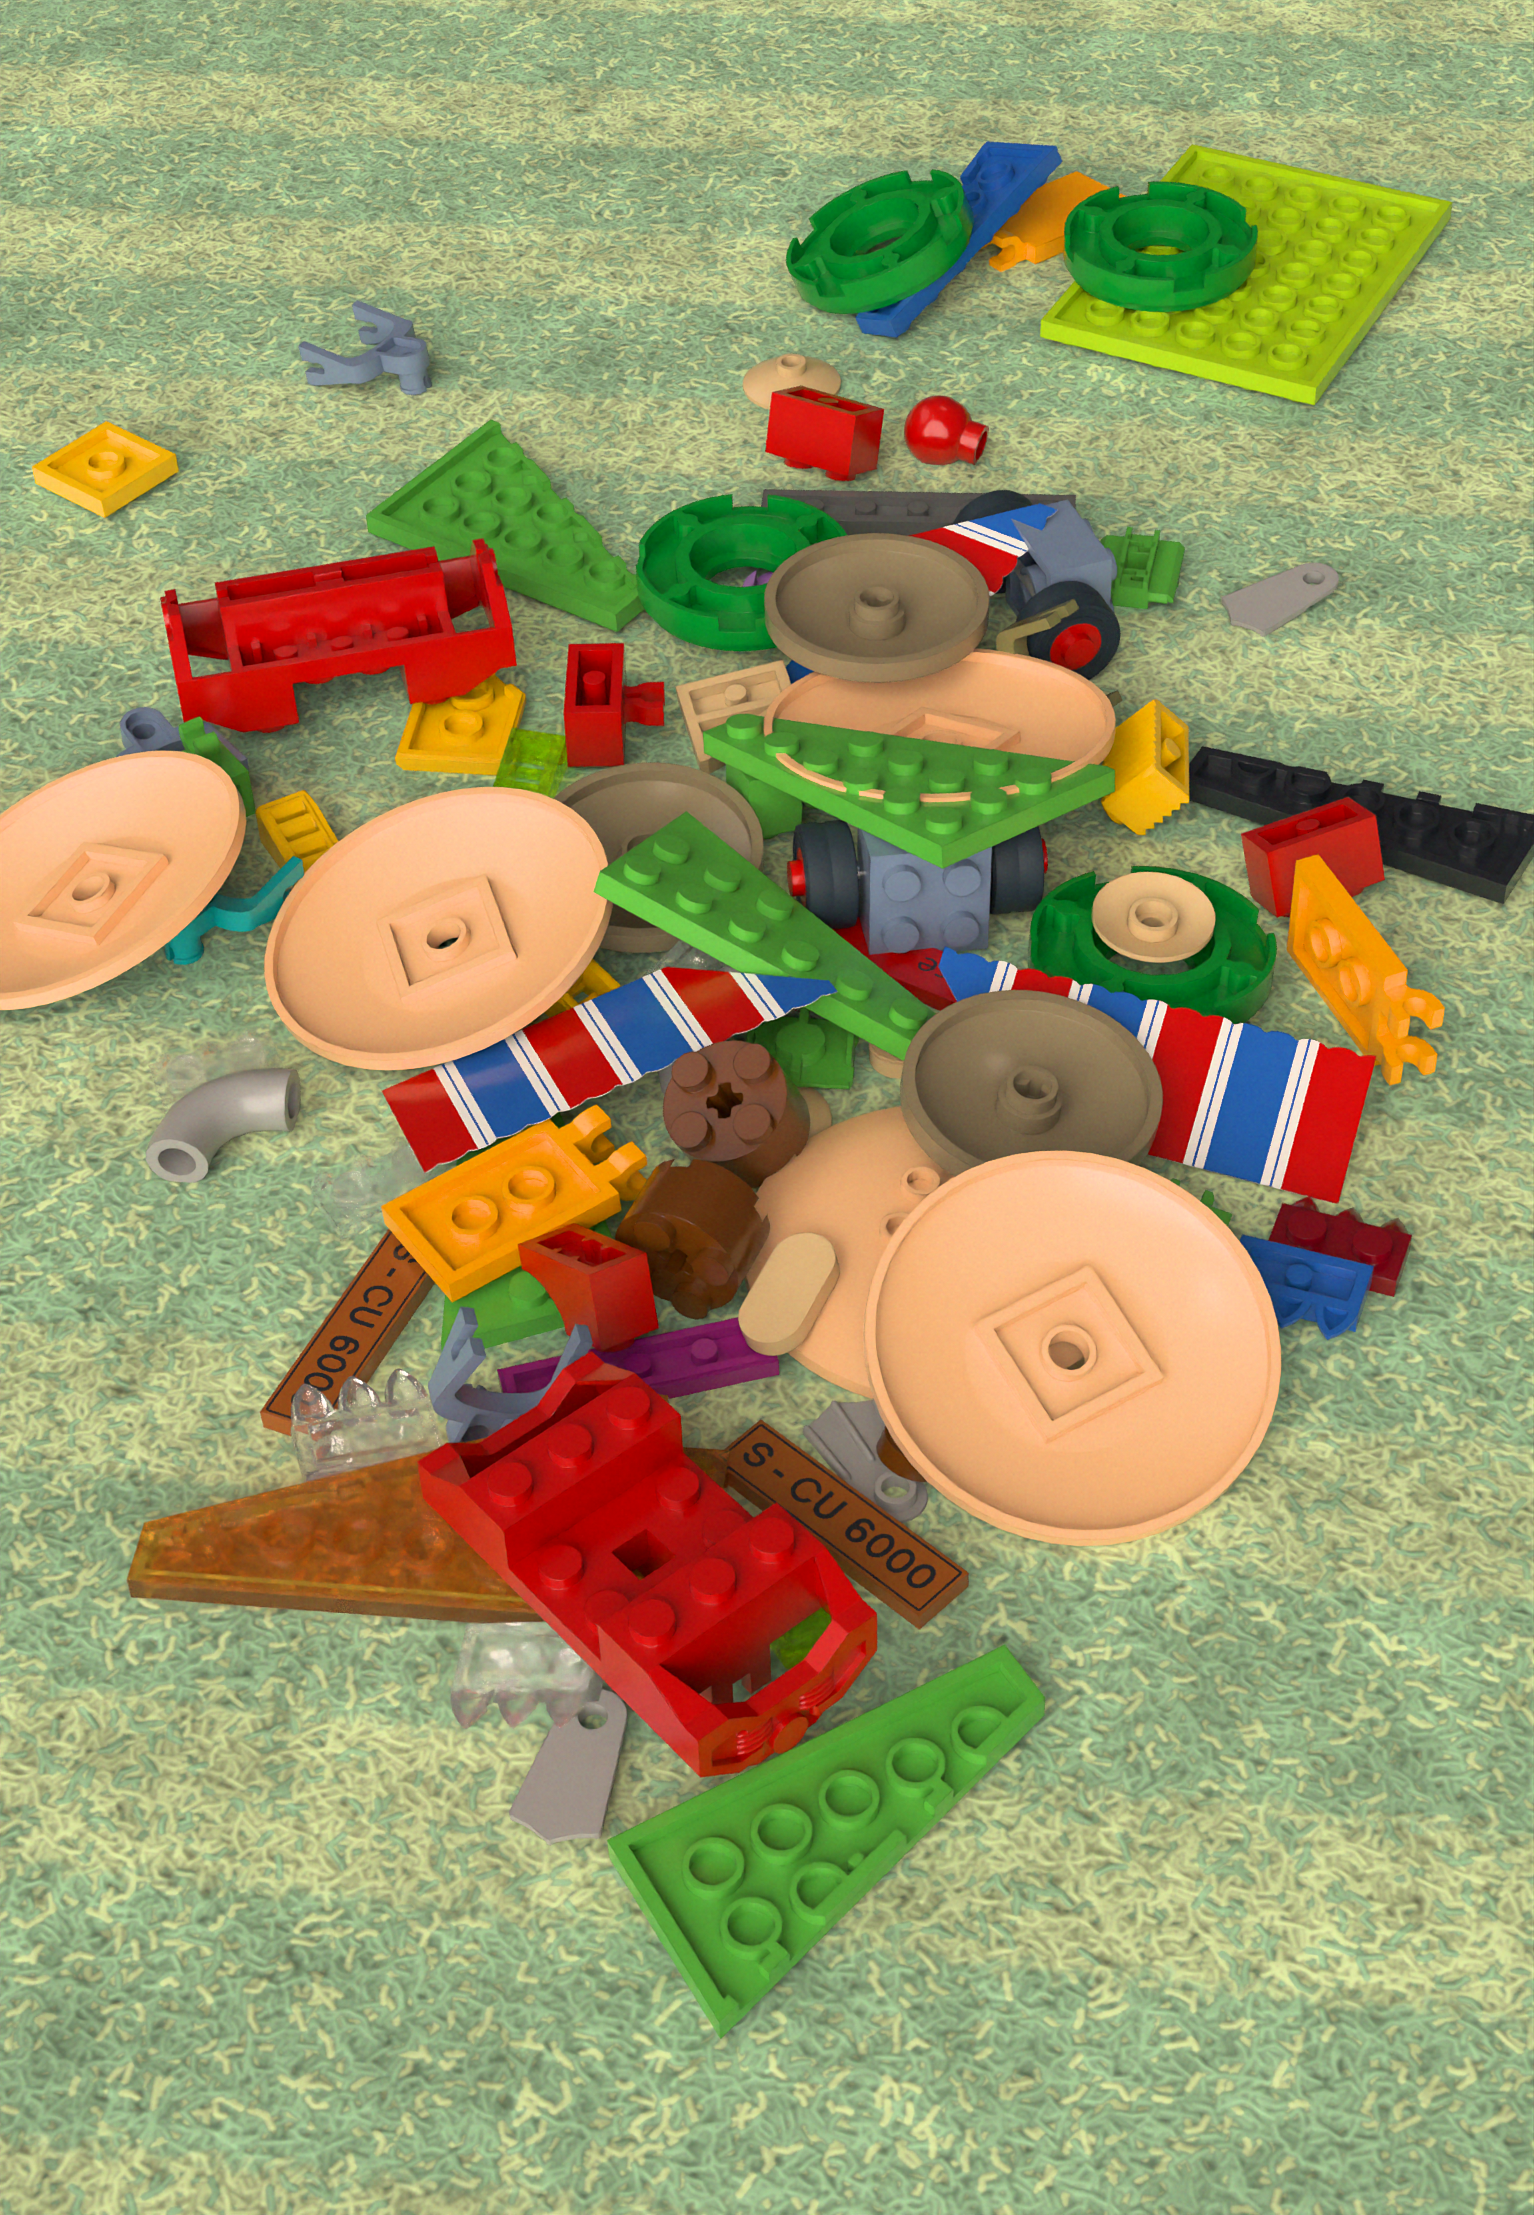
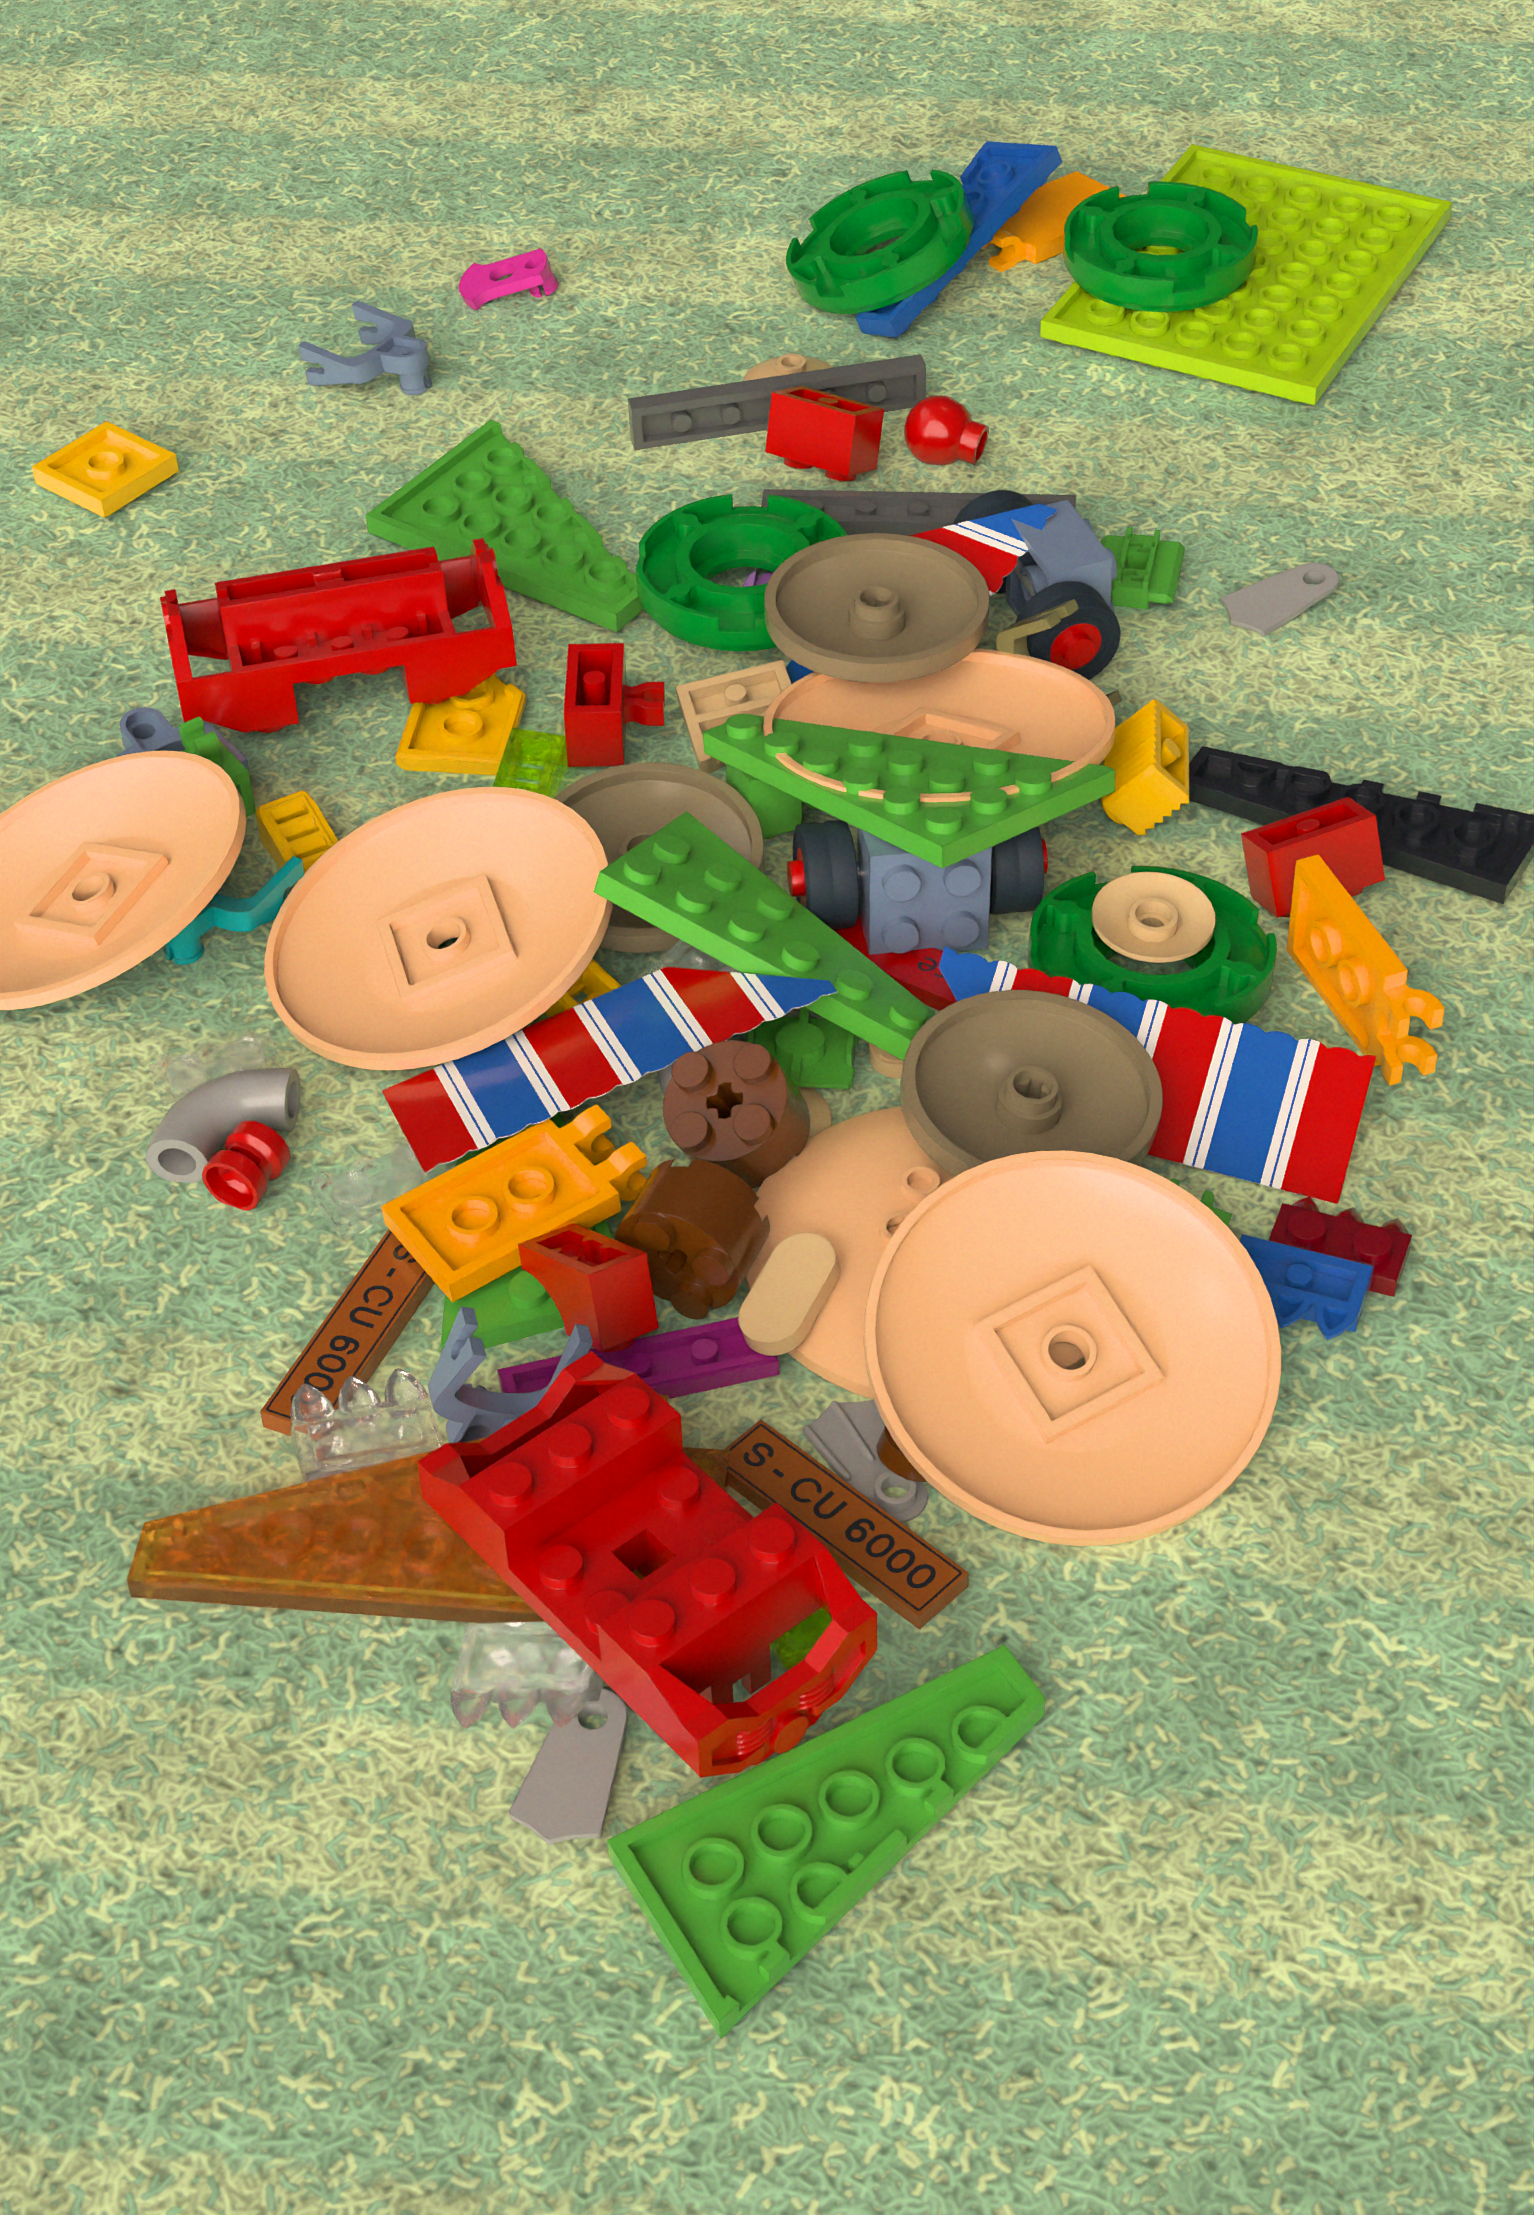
(250, 1160): none -> red wheel
(528, 271): none -> dark pink piece
(746, 404): none -> dark grey plate

